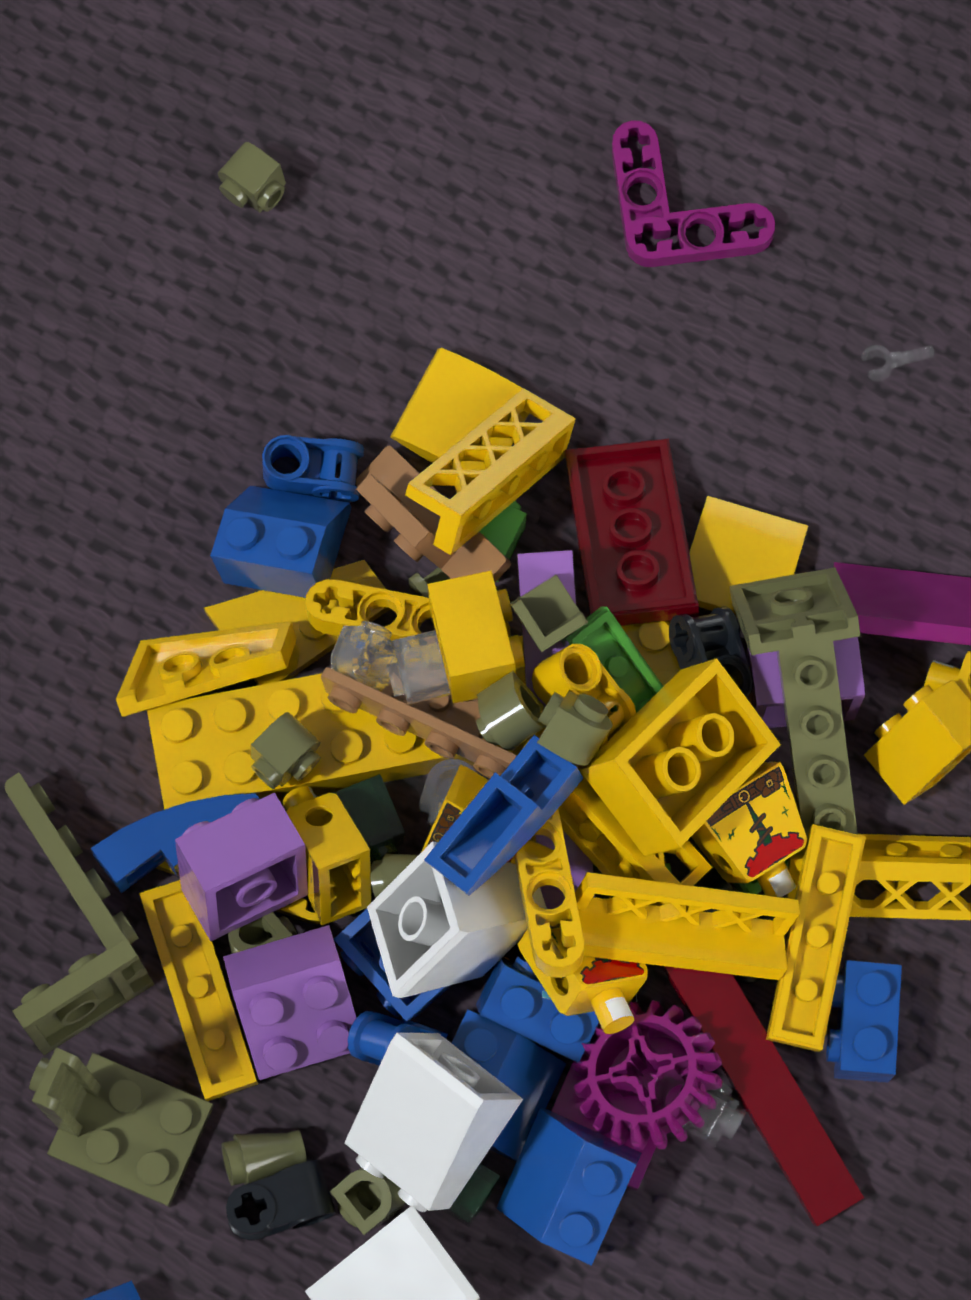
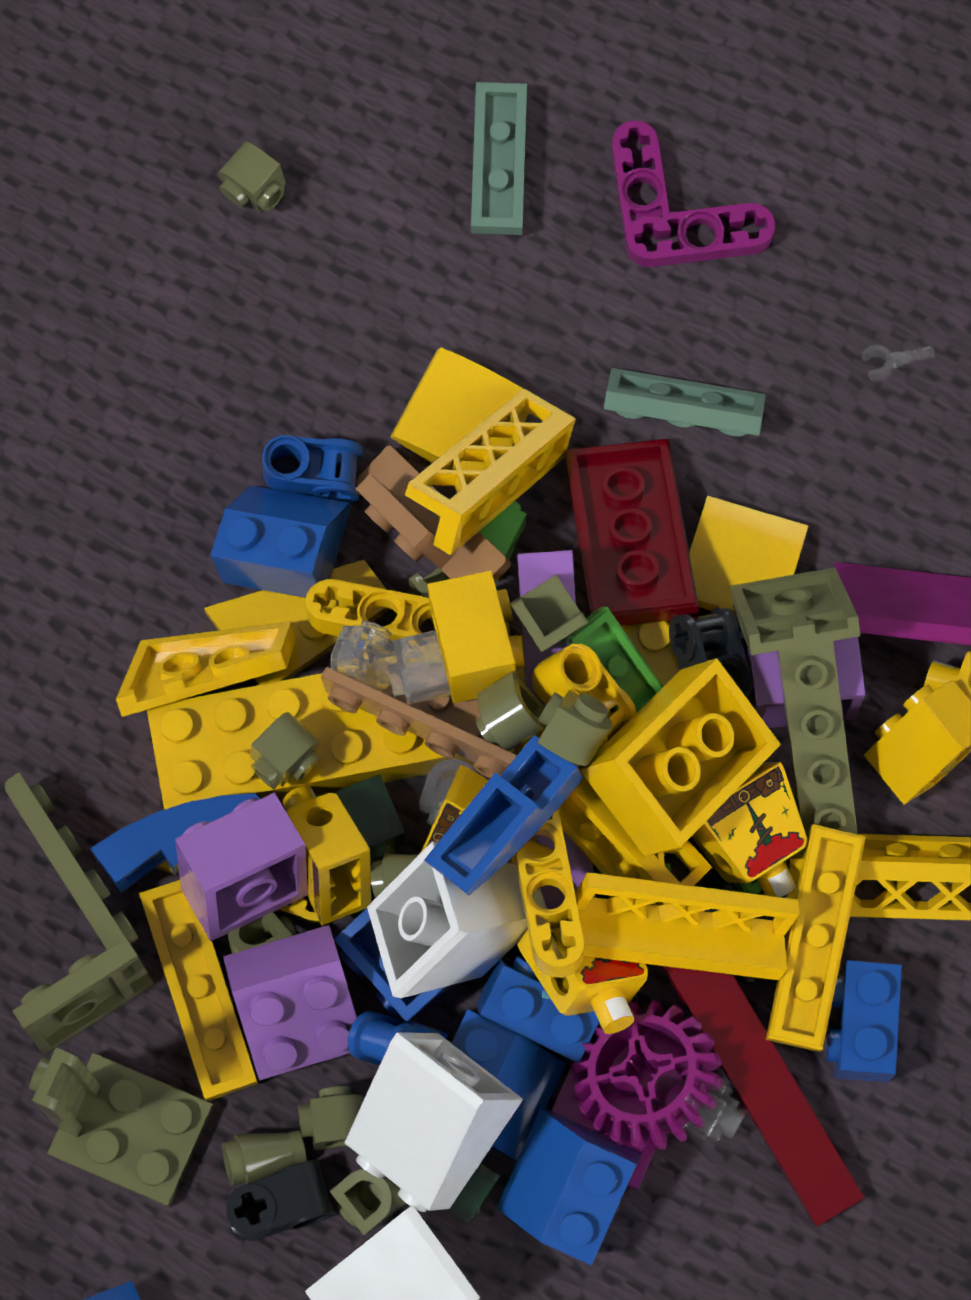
(329, 1117): none -> olive plate
(498, 158): none -> sand green plate
(684, 402): none -> sand green plate

